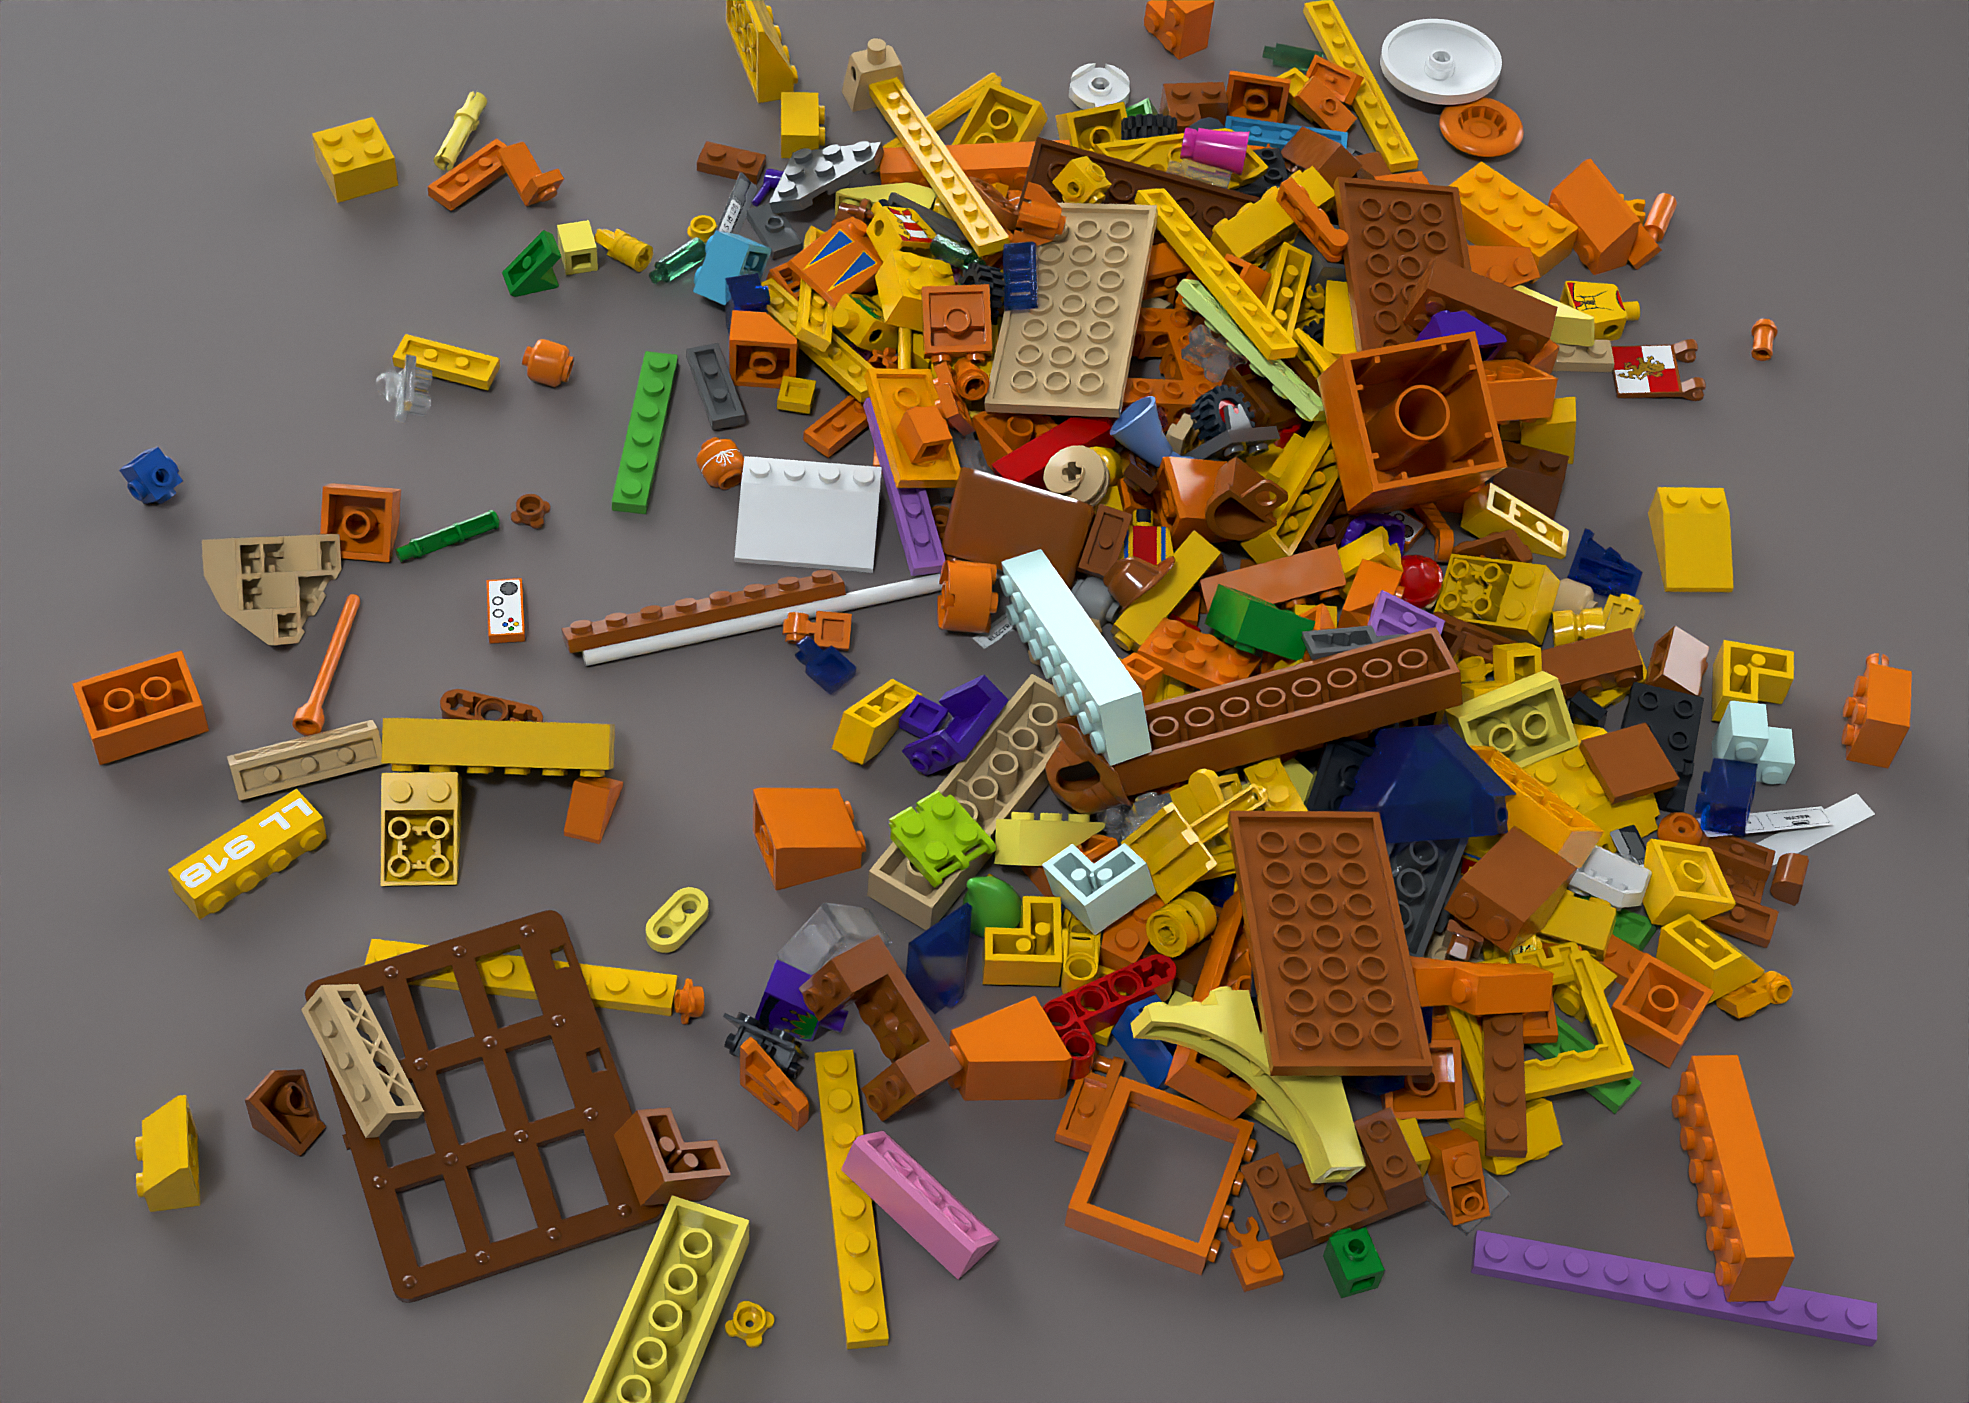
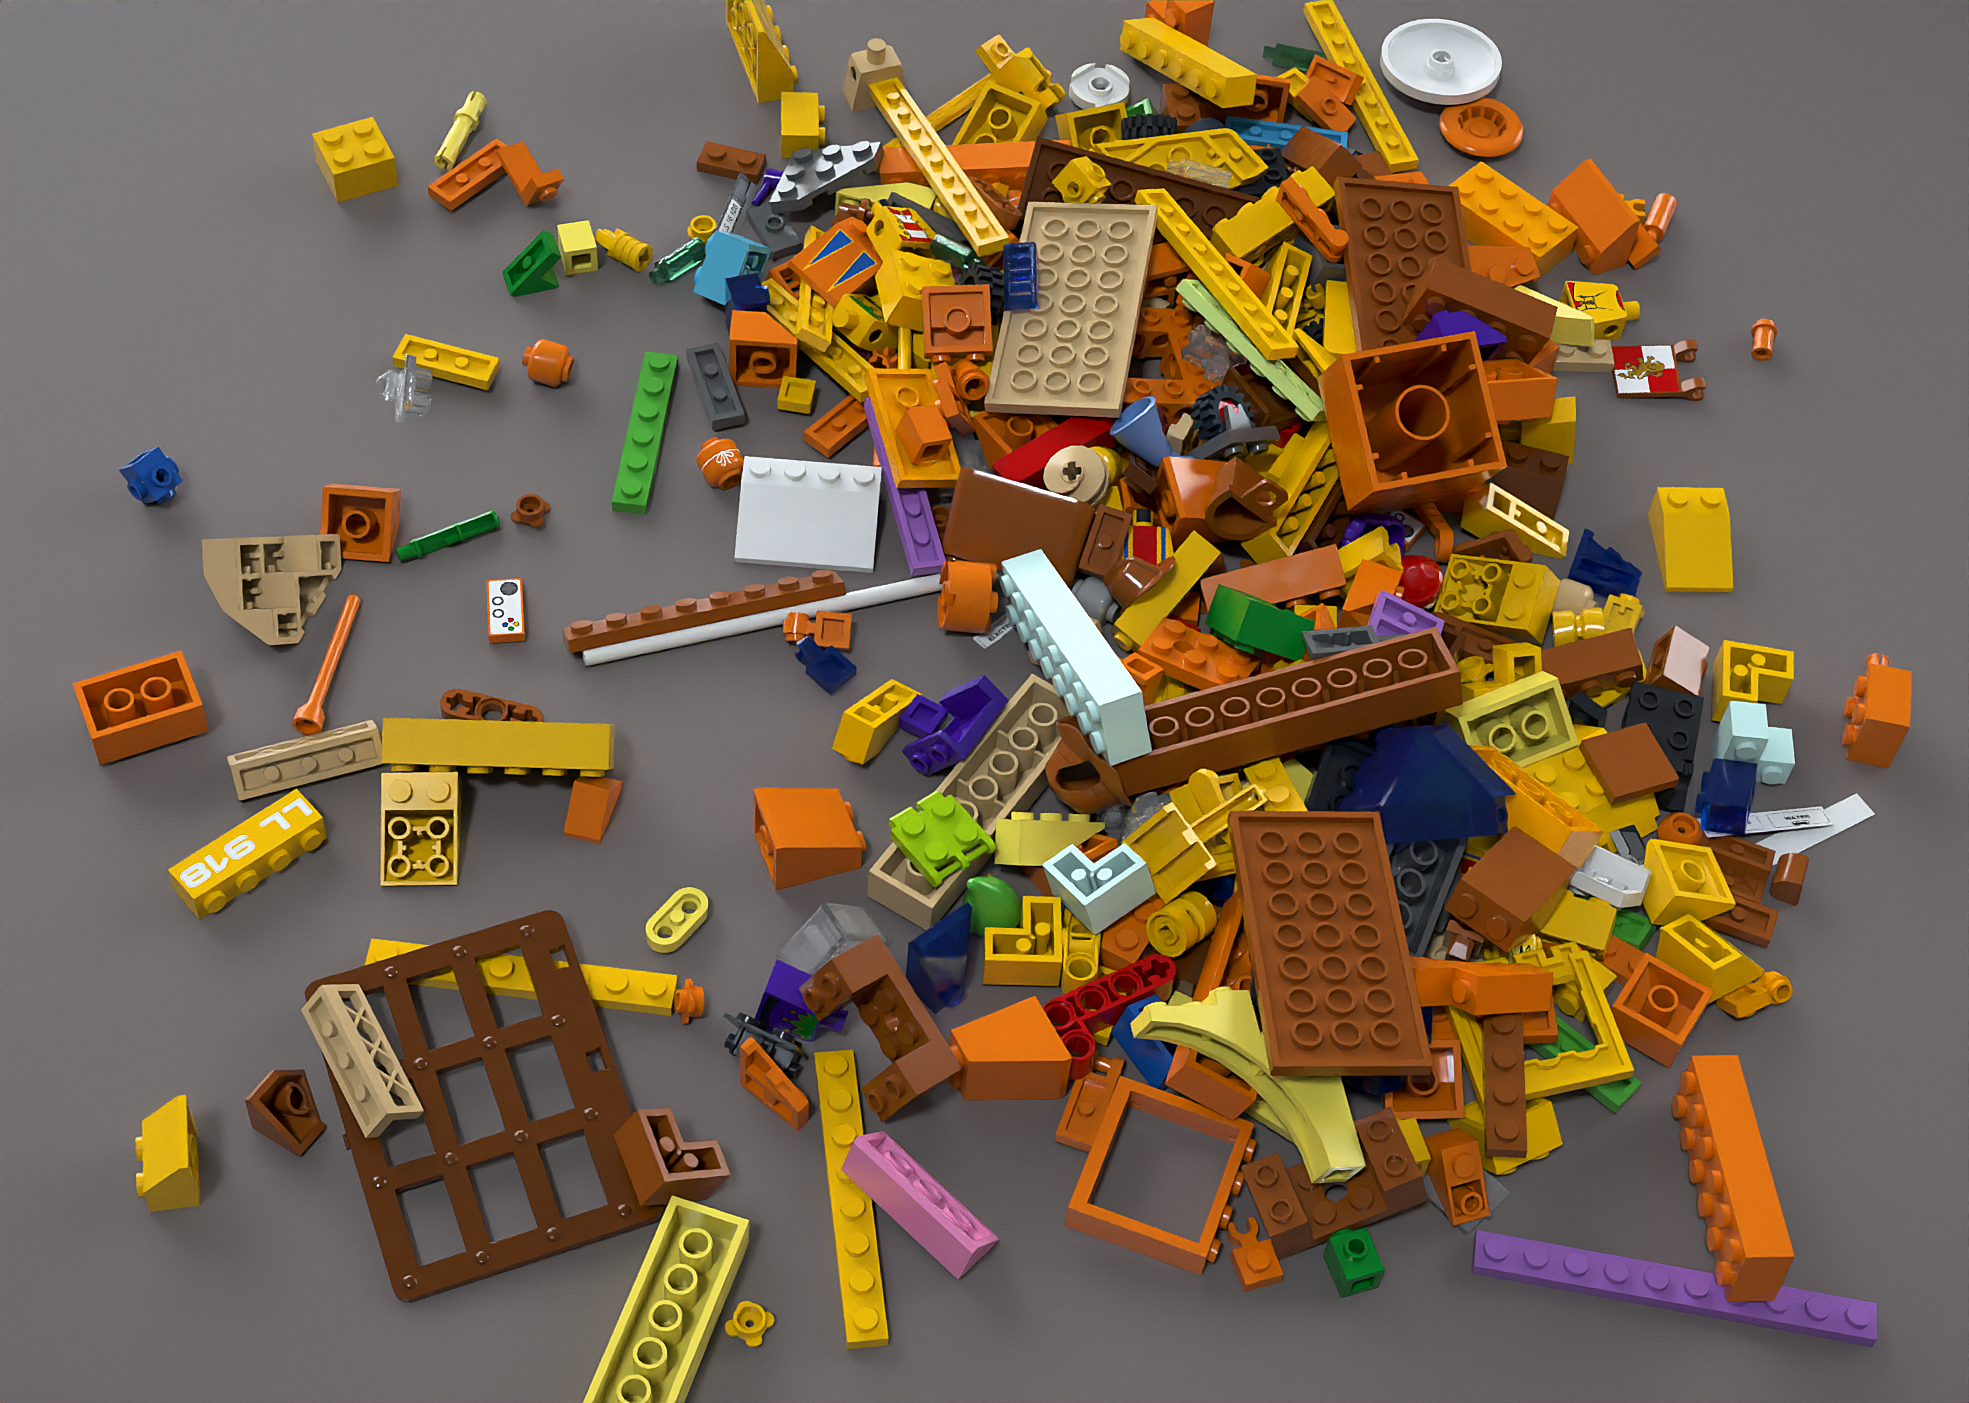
(1020, 72): none -> yellow plate
(1039, 218): orange brick -> none
(1188, 62): none -> yellow brick
(1216, 148): dark pink plant -> none

